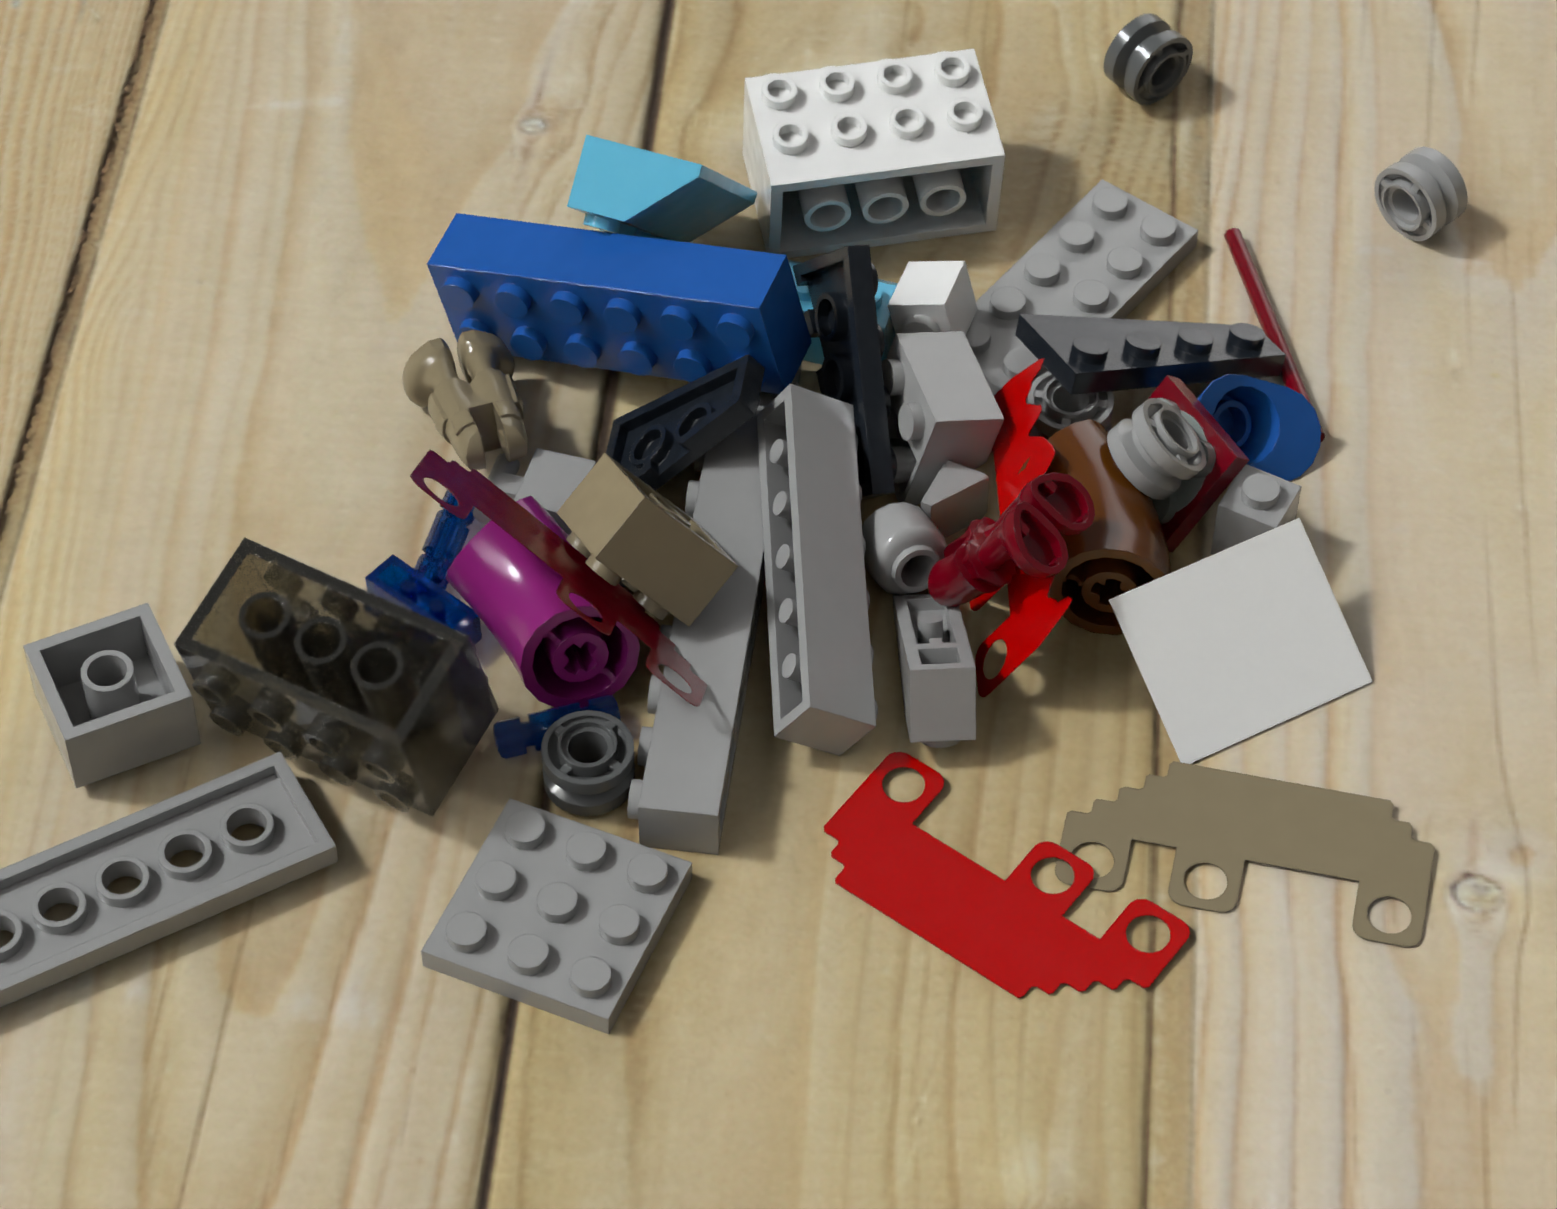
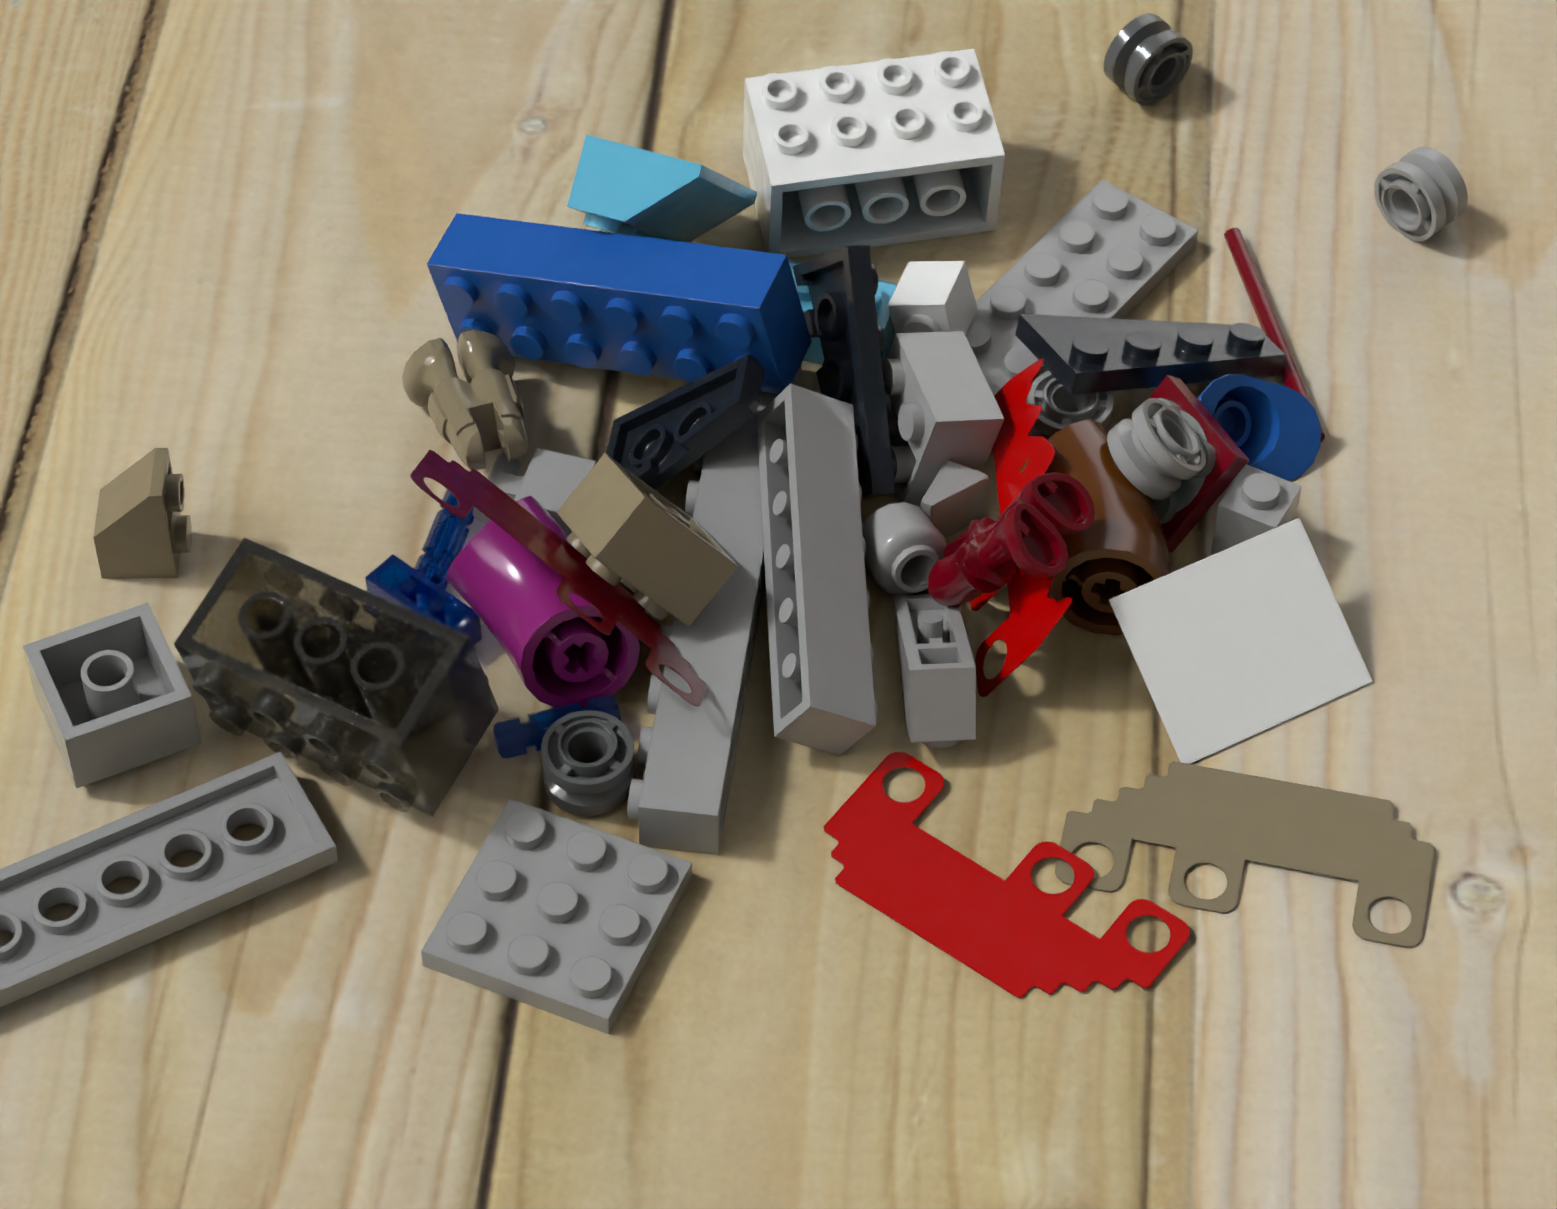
(141, 522): none -> dark tan slope

